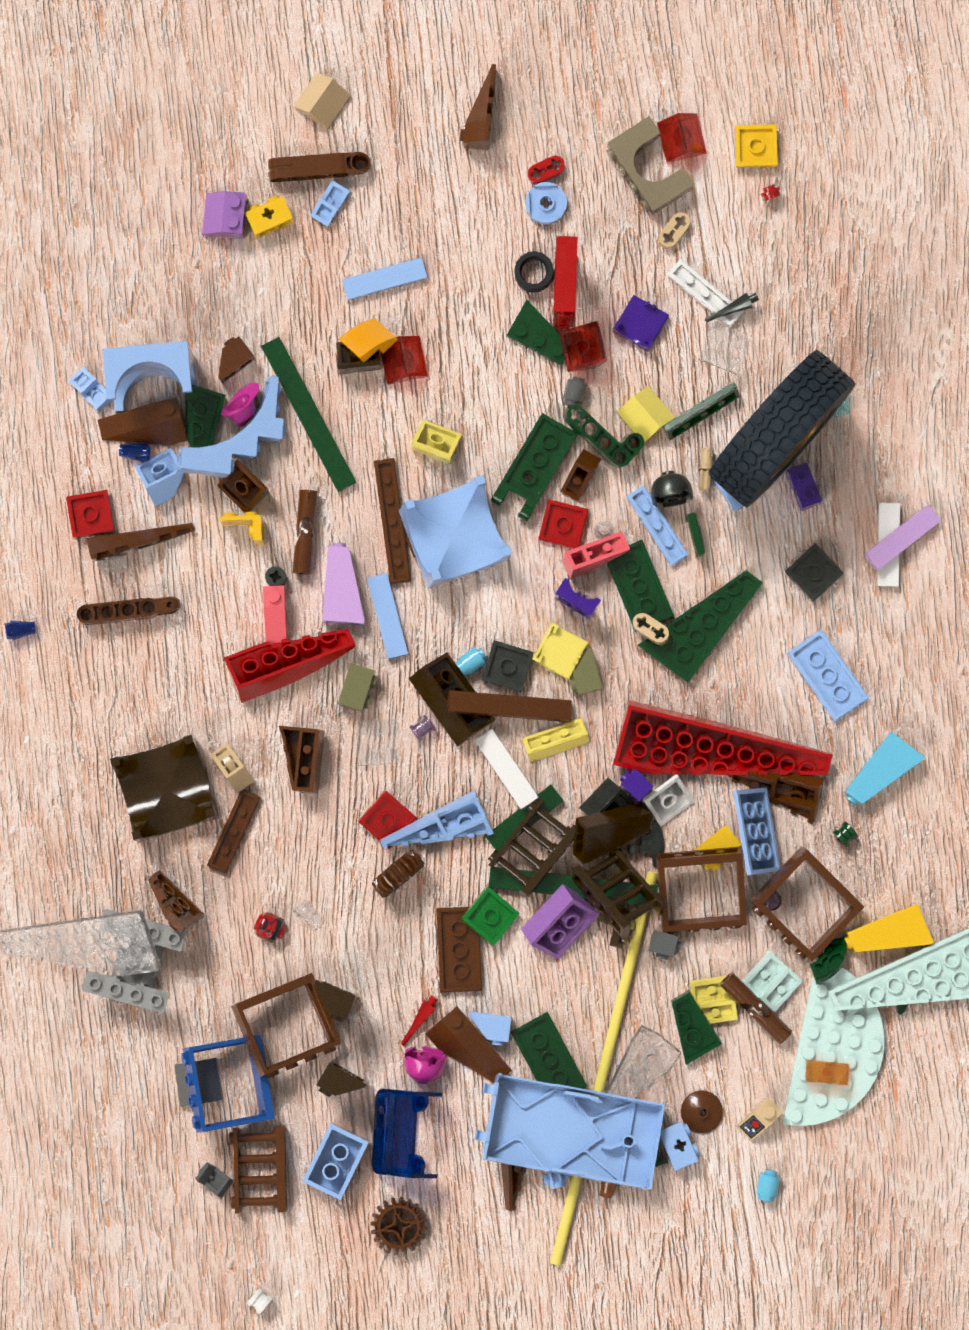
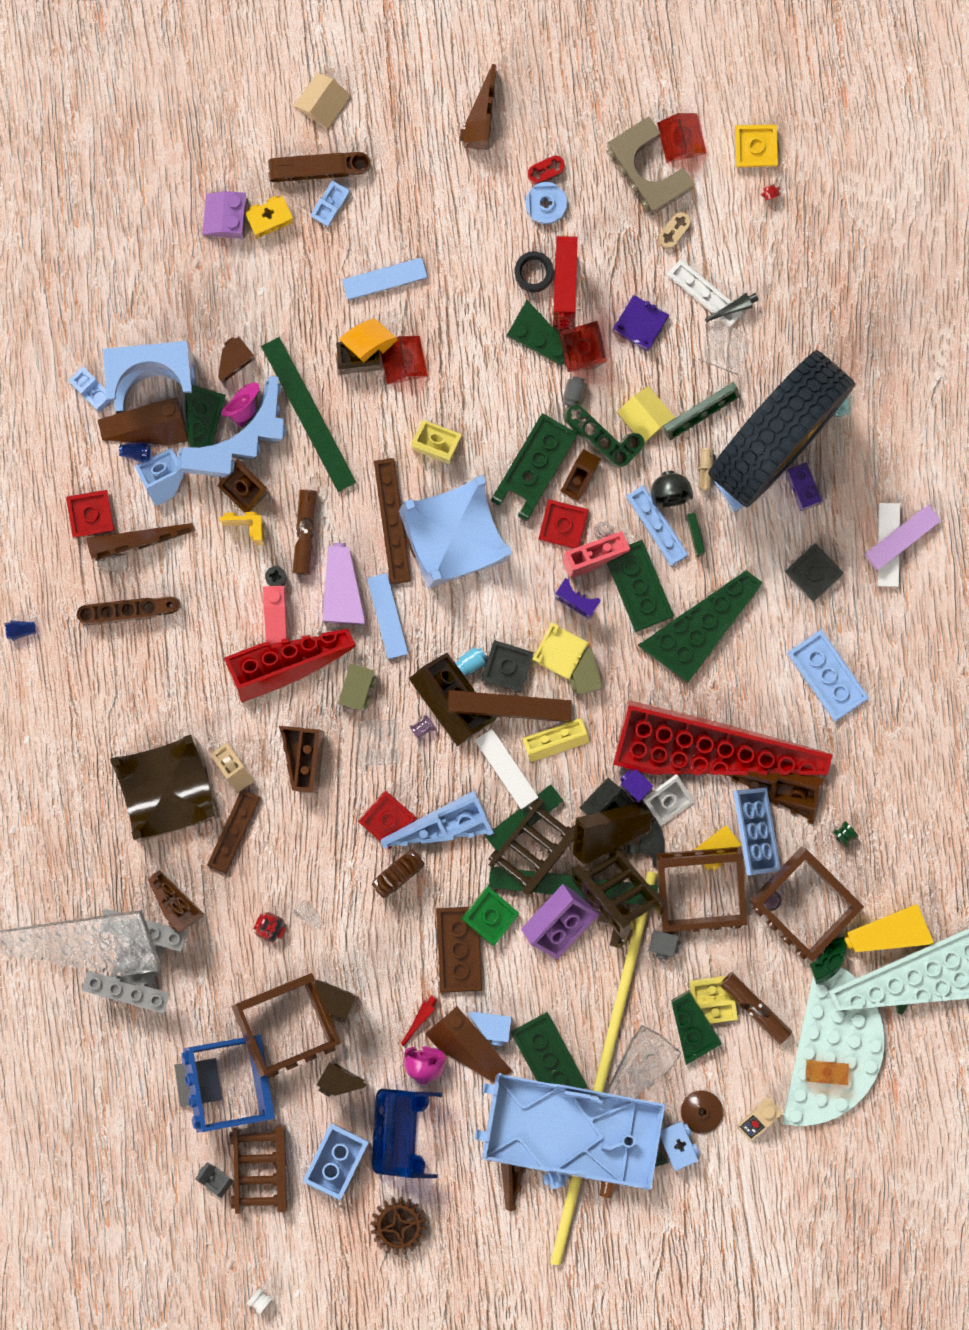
(653, 624): tan beam -> none
(768, 1185): medium azure brick -> none
(772, 981): light aqua slope -> none
(884, 766): medium azure slope -> none

